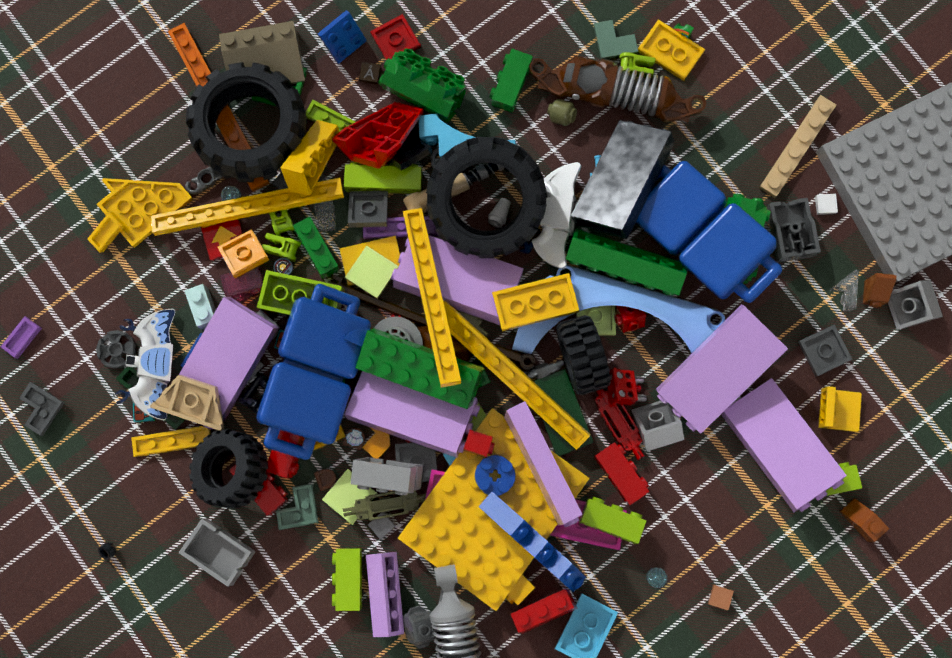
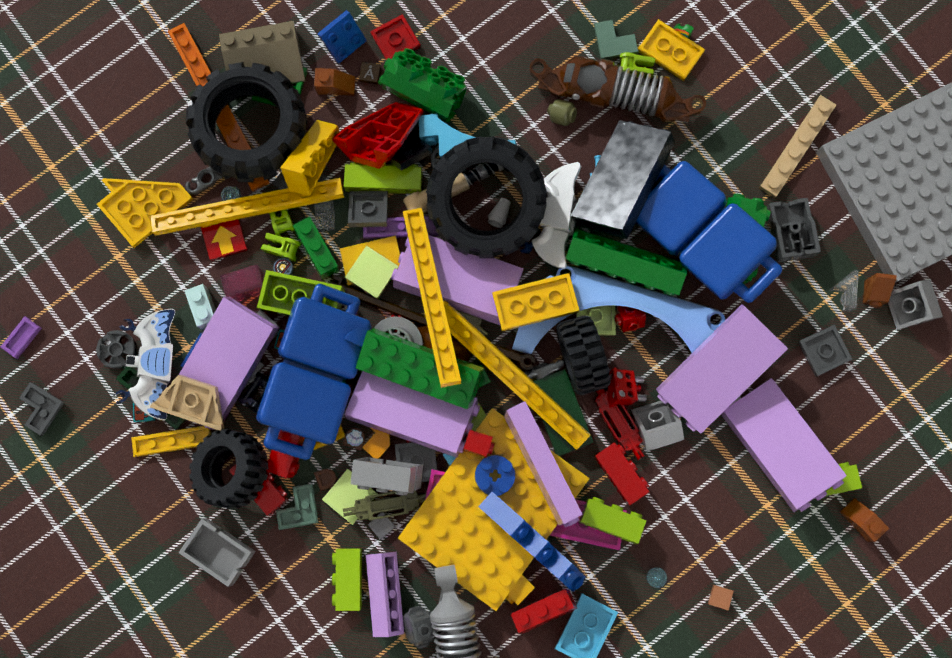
(106, 232): yellow tile -> none
(107, 551): black hinge -> none
(243, 253): light orange tile -> none
(317, 111): lime tile -> none
(333, 82): none -> dark orange slope
(511, 80): green brick -> none
(826, 204): white tile -> none
(839, 409): yellow bracket -> none

